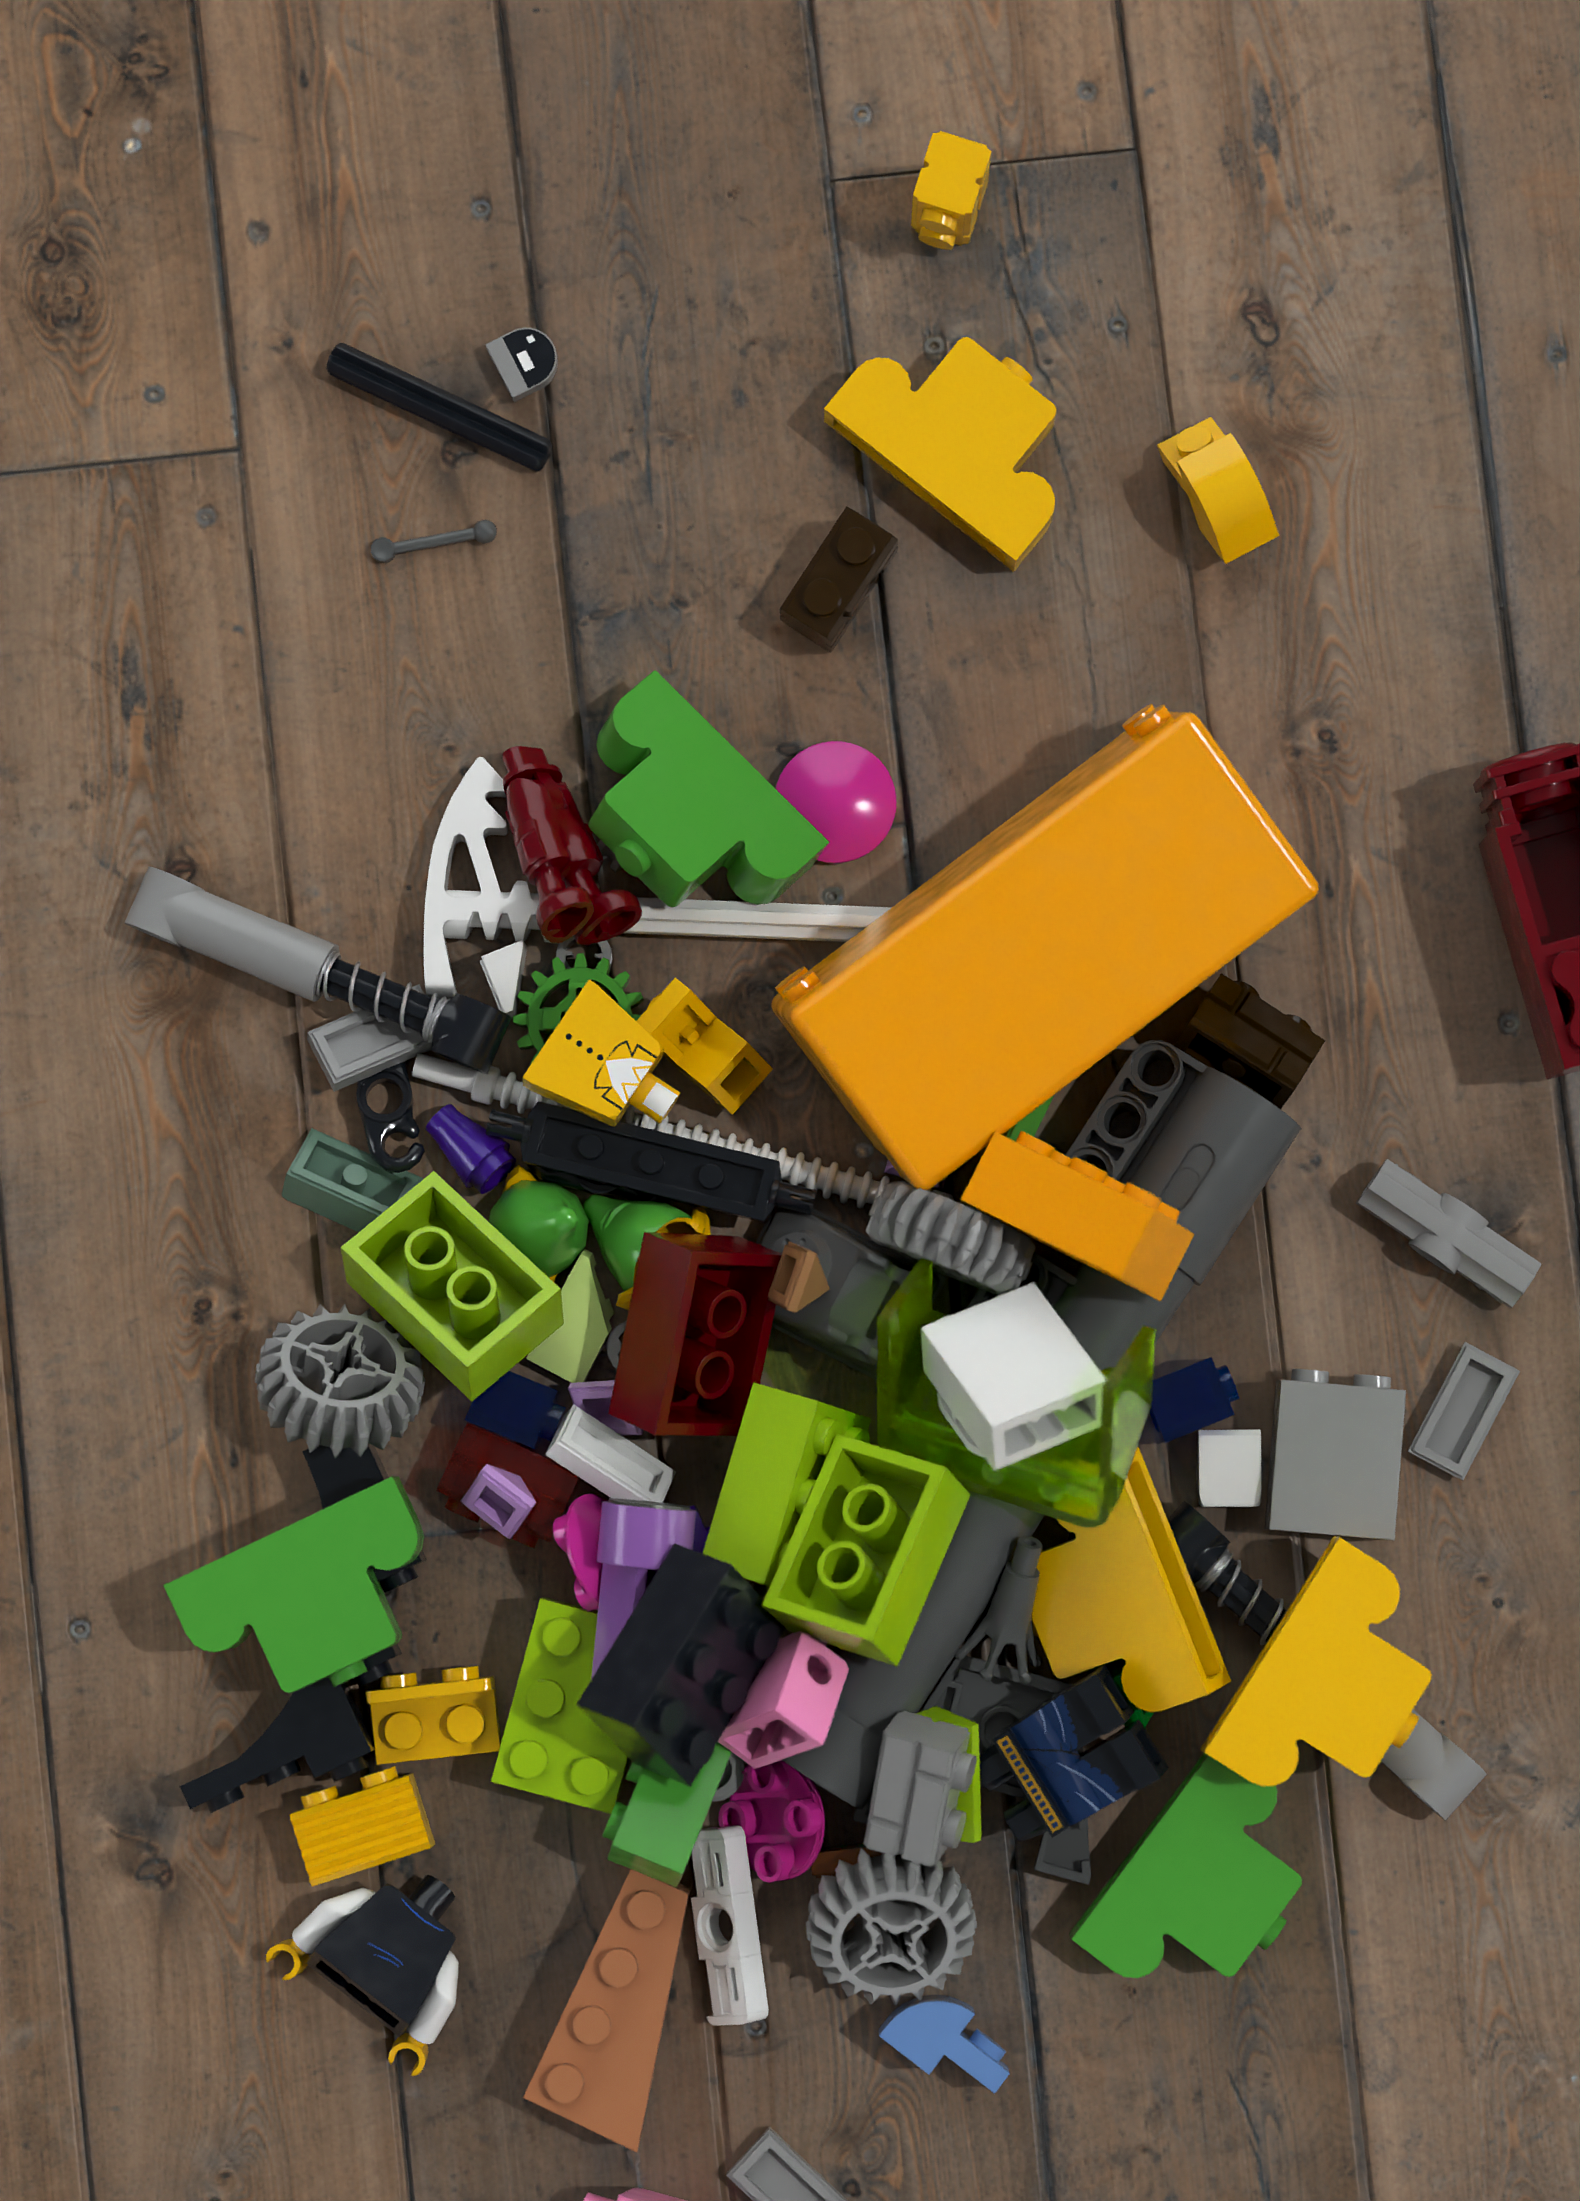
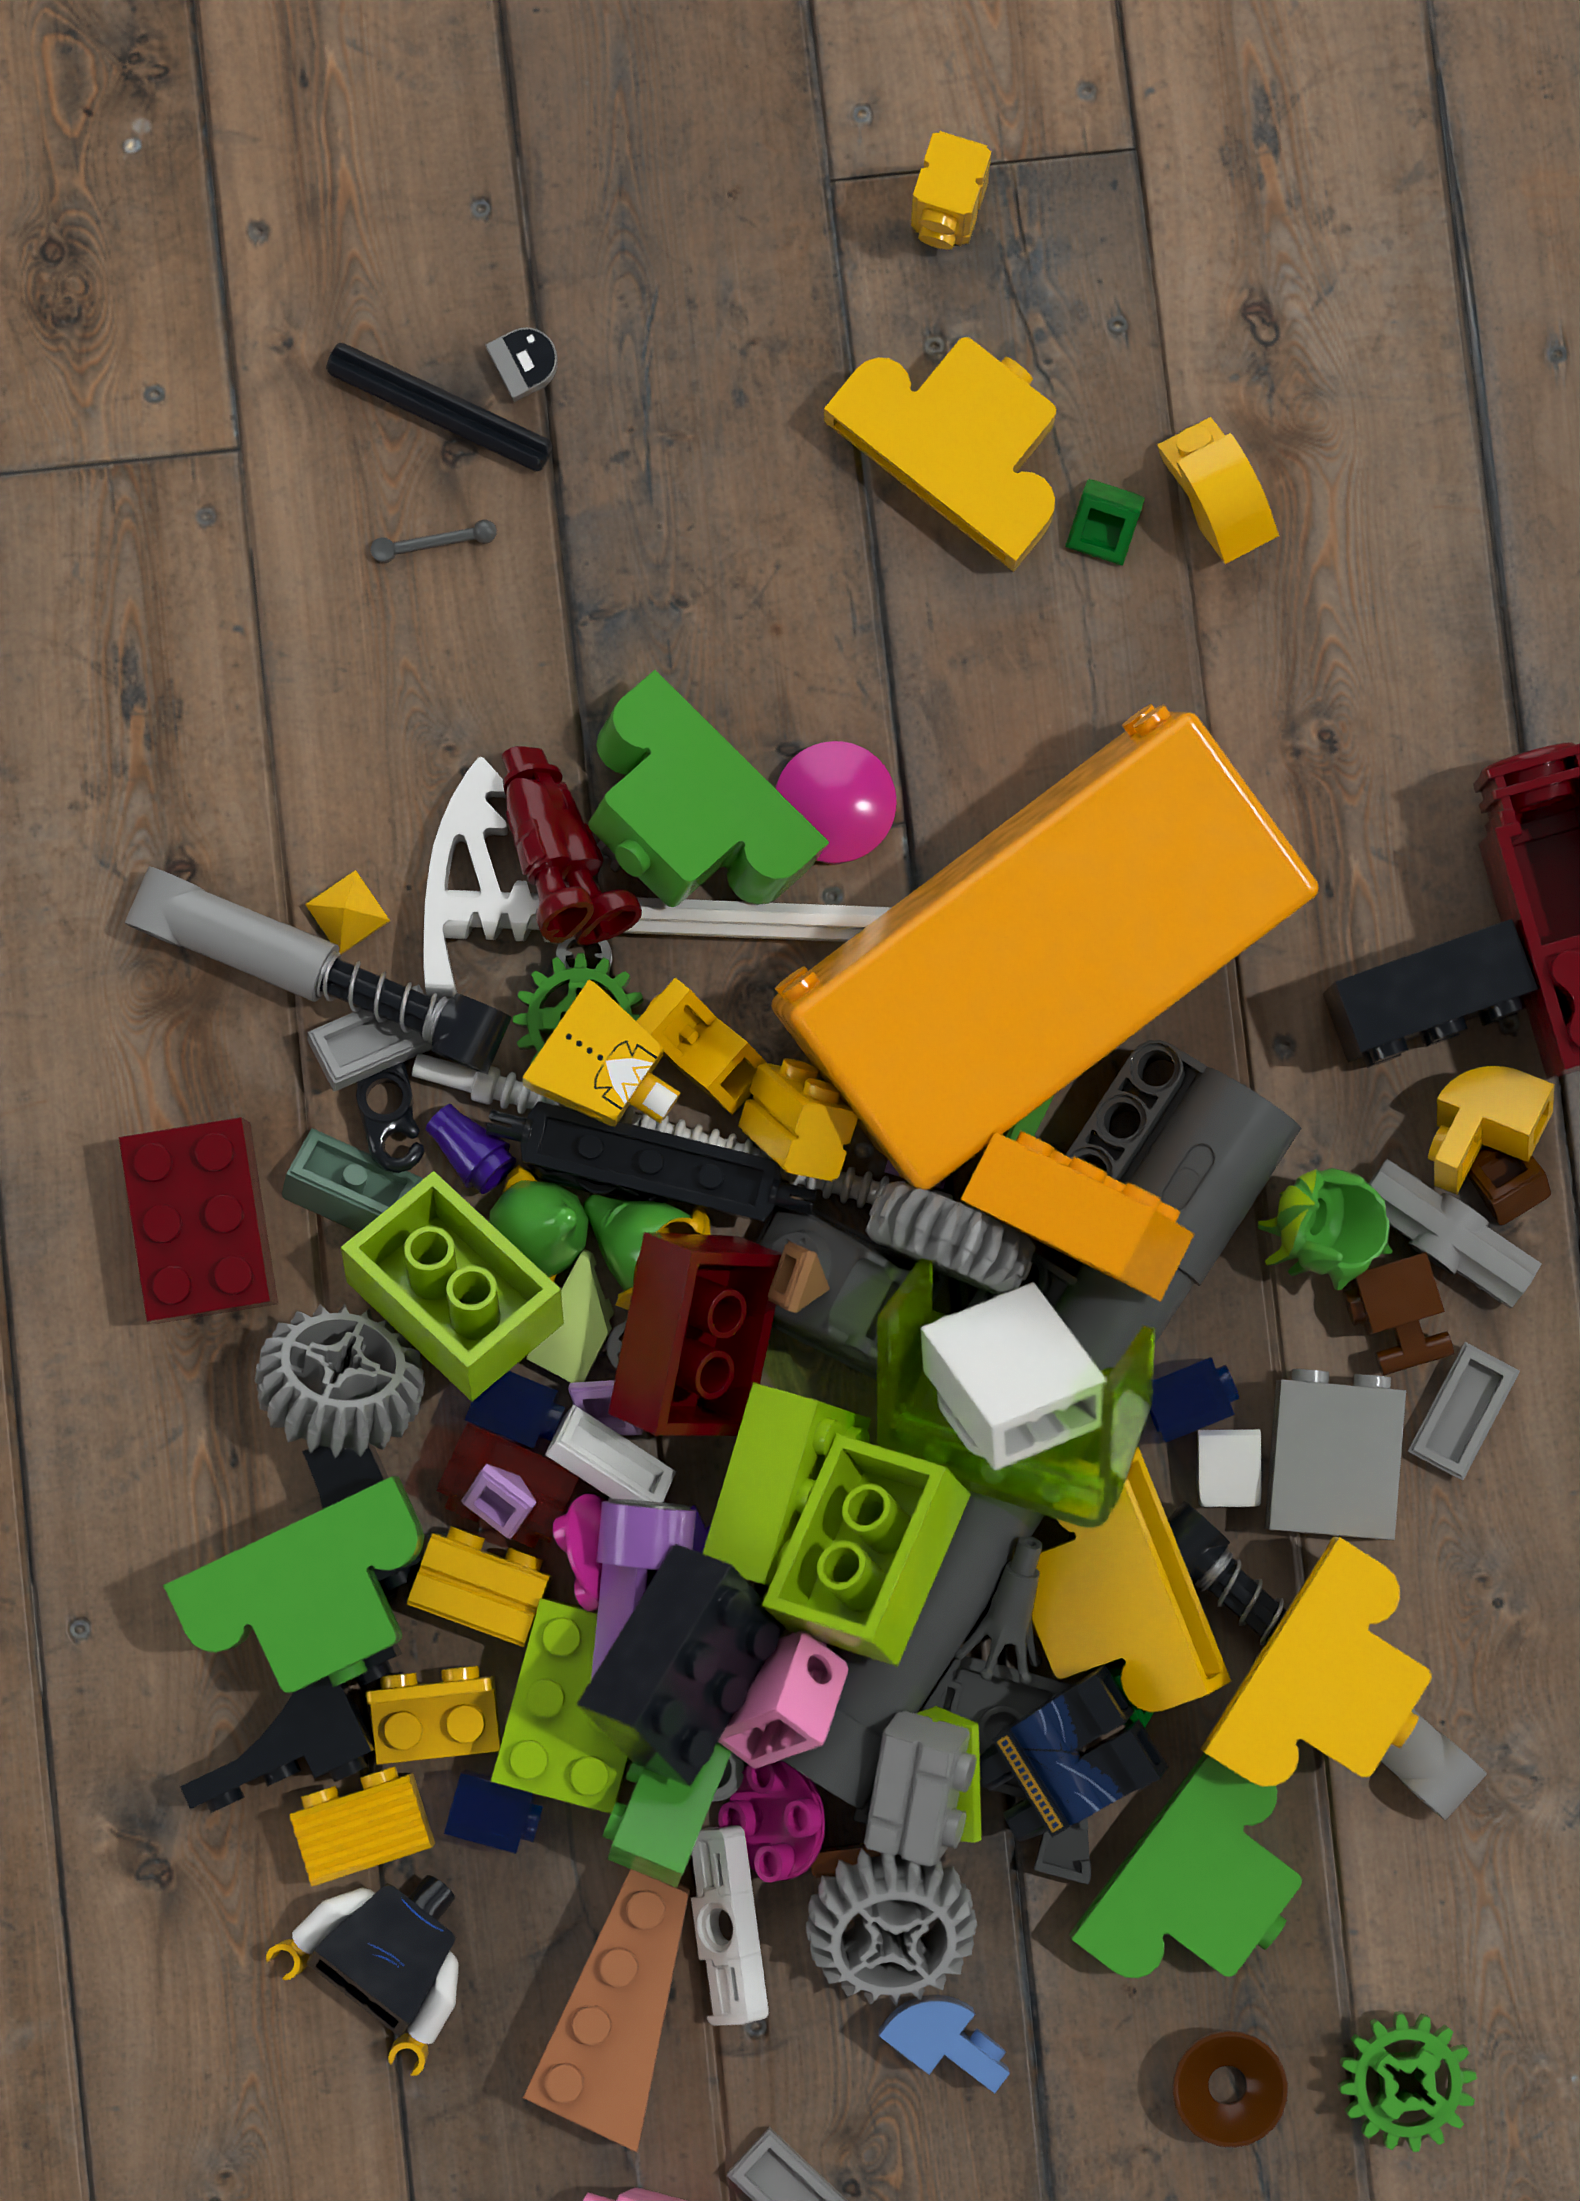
(198, 1220): none -> dark red brick
(347, 912): none -> yellow slope
(480, 1587): none -> yellow brick
(492, 1813): none -> clear blue brick
(504, 974): white slope -> none
(798, 1119): none -> yellow brick
(838, 579): dark brown brick -> none
(1105, 521): none -> green slope
(1238, 2121): none -> reddish brown piece
(1250, 1040): dark brown brick -> none
(1330, 1224): none -> bright green hair
(1390, 2106): none -> bright green gear
(1397, 1299): none -> reddish brown brick
(1431, 994): none -> black brick
(1487, 1108): none -> yellow brick
(1508, 1183): none -> reddish brown slope

